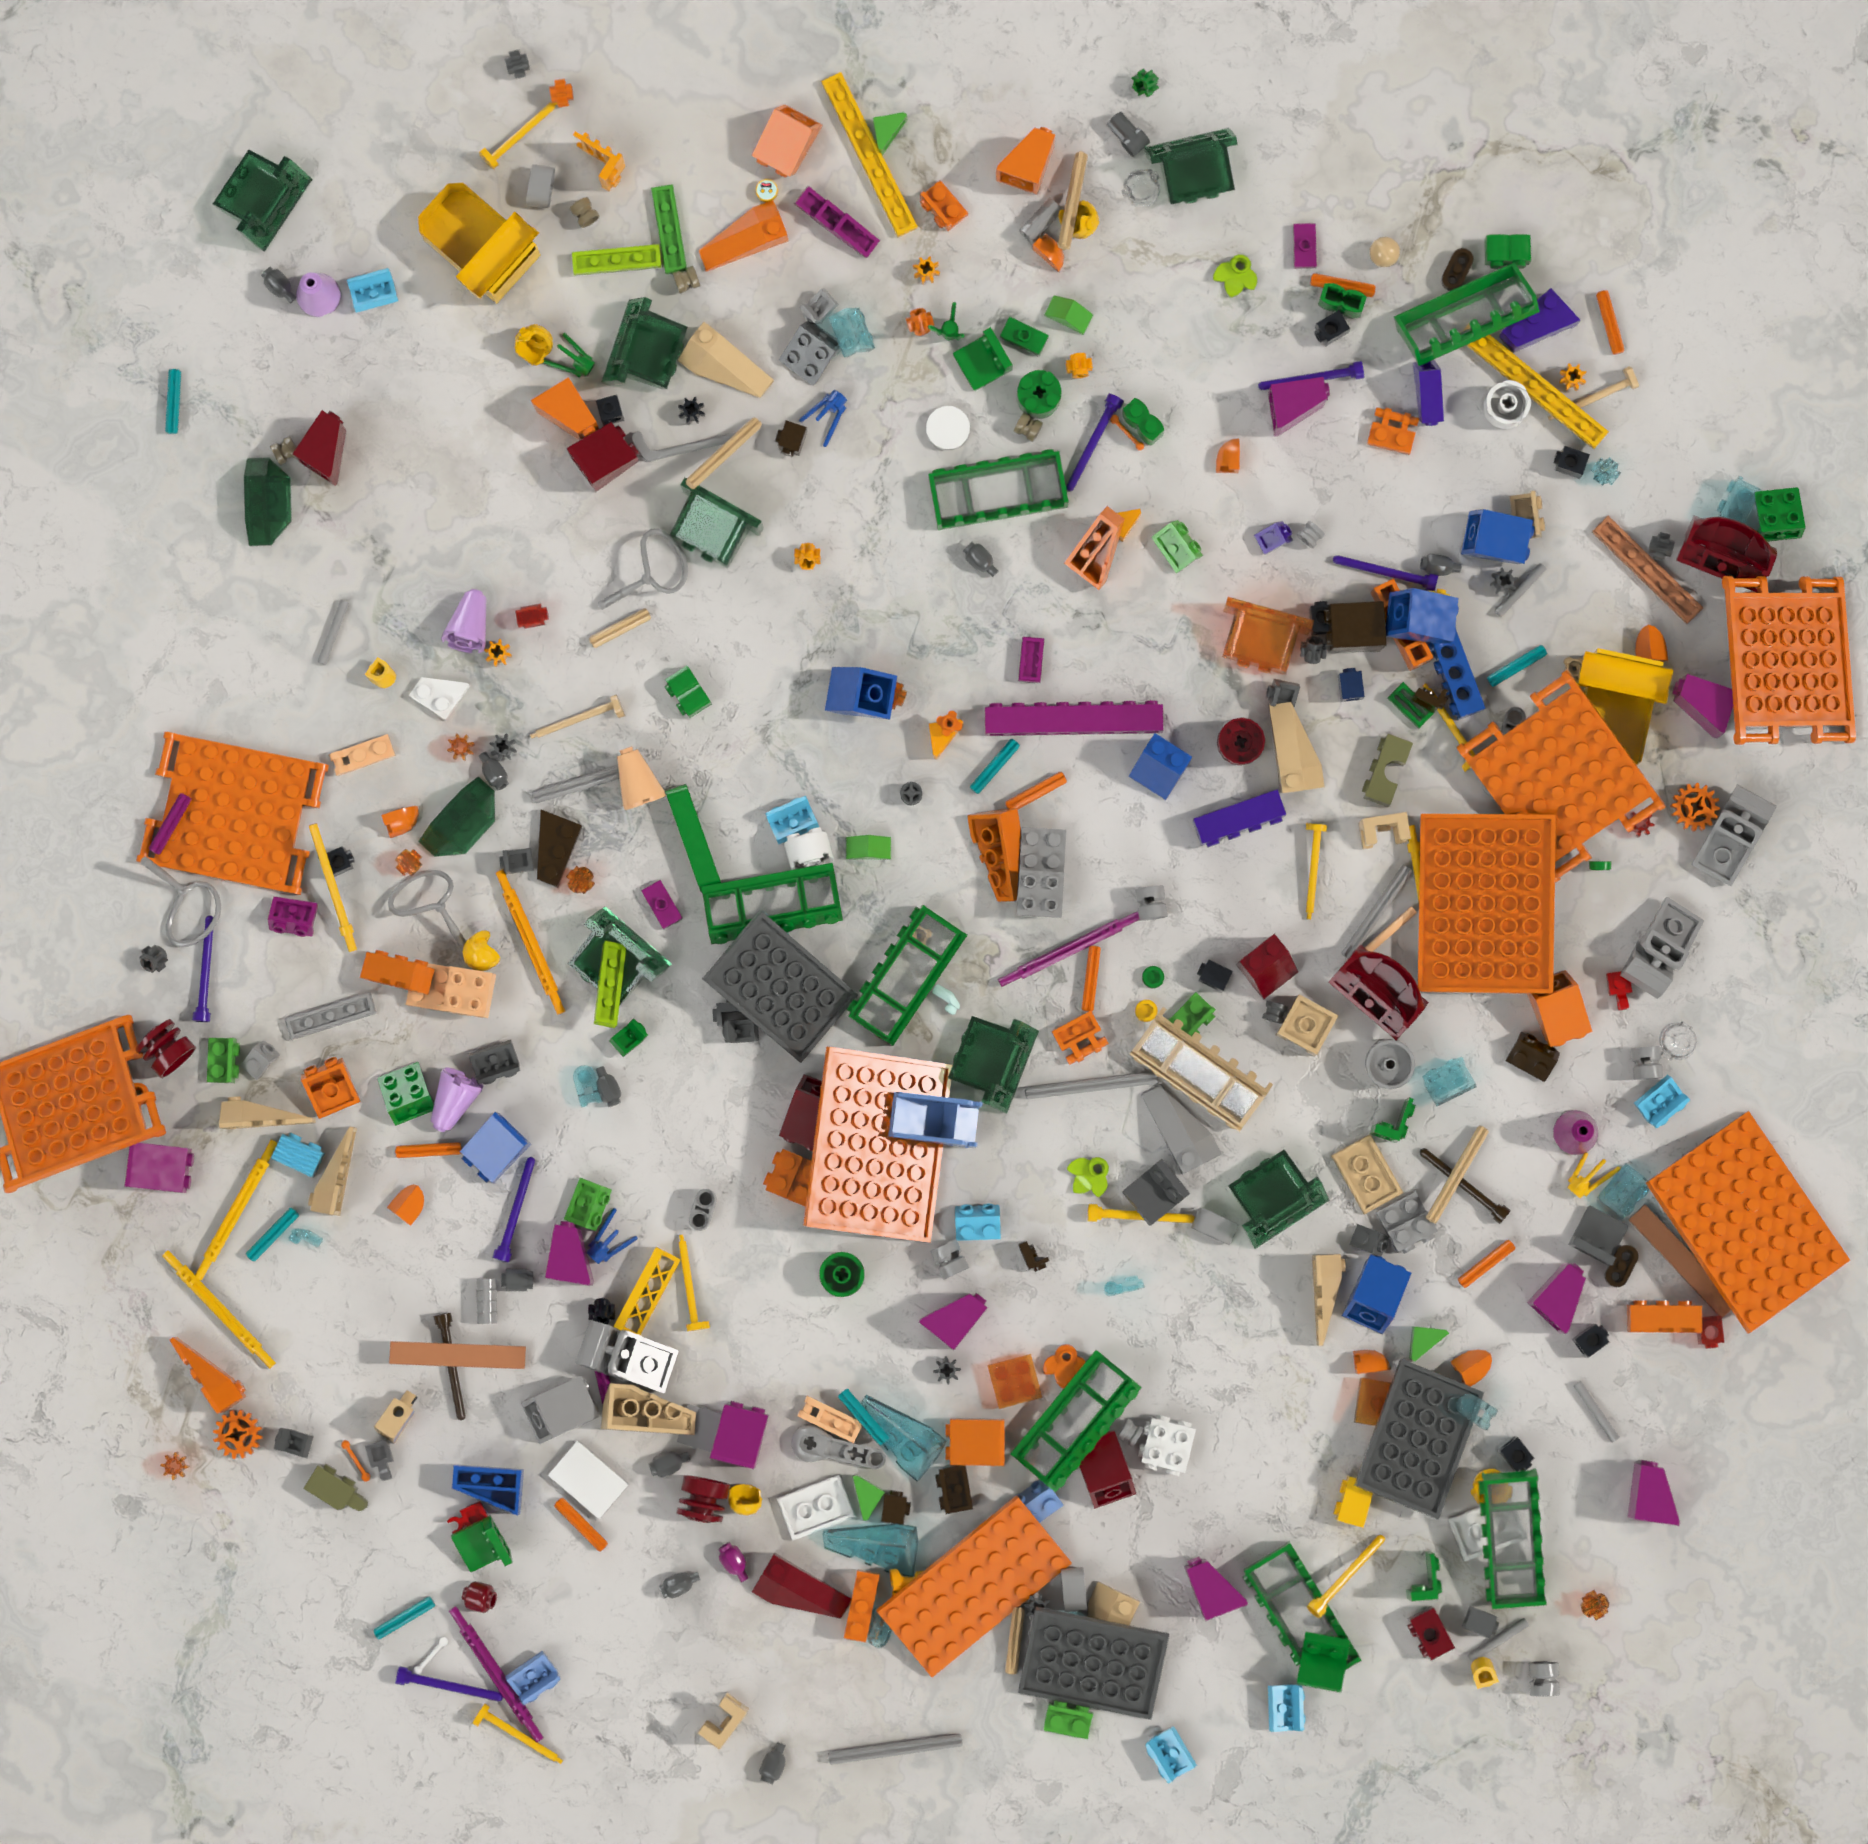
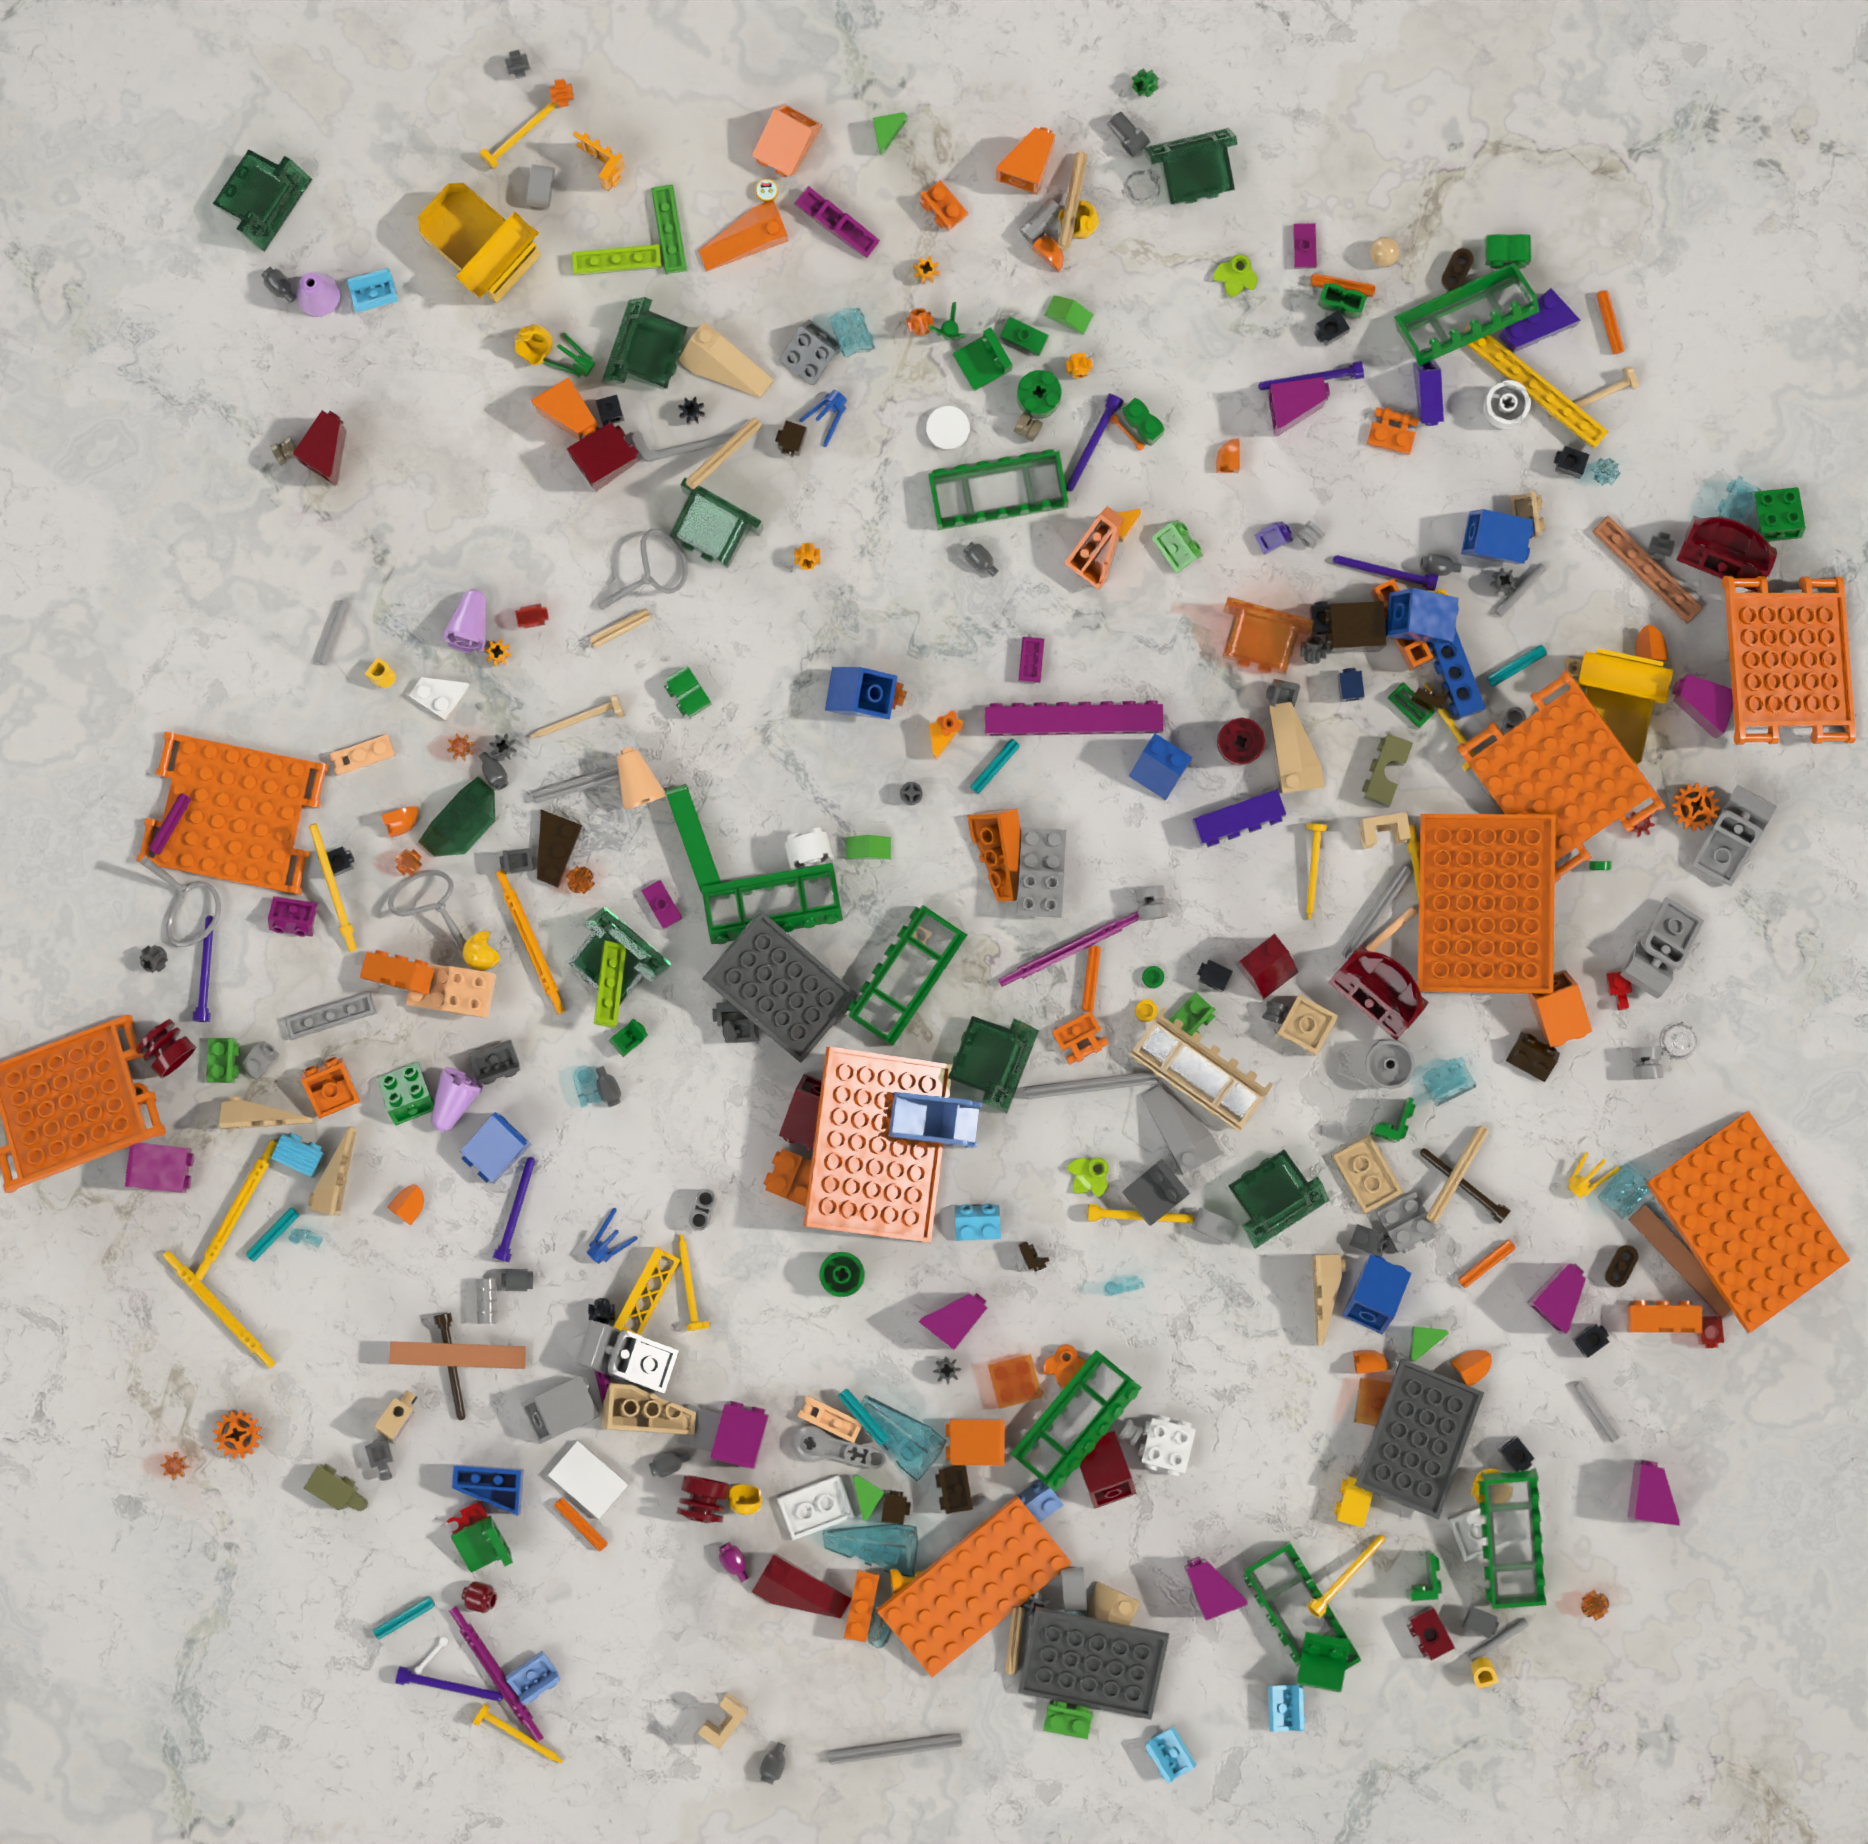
(173, 401): teal axle -> none
(219, 1387): orange wedge -> none
(266, 501): clear green wedge -> none
(293, 1442): dark grey bracket -> none
(365, 1475): orange hinge -> none
(428, 1150): orange axle -> none
(568, 1256): magenta slope -> none
(584, 212): dark tan wheel -> none
(588, 1204): bright green bracket -> none
(678, 1584): dark grey plant -> none
(686, 279): dark tan wheel -> none
(791, 819): medium azure bracket -> none
(819, 307): light grey bracket -> none
(869, 155): yellow tile -> none
(949, 997): light aqua arm -> none
(949, 1259): light grey wheel -> none
(1036, 791): orange axle -> none
(1470, 1405): clear light blue plate -> none
(1544, 1678): light grey wheel -> none
(1567, 1132): magenta cone -> none
(1578, 378): light orange gear -> none
(1598, 1235): dark grey bracket -> none
(1661, 1102): medium azure bracket -> none

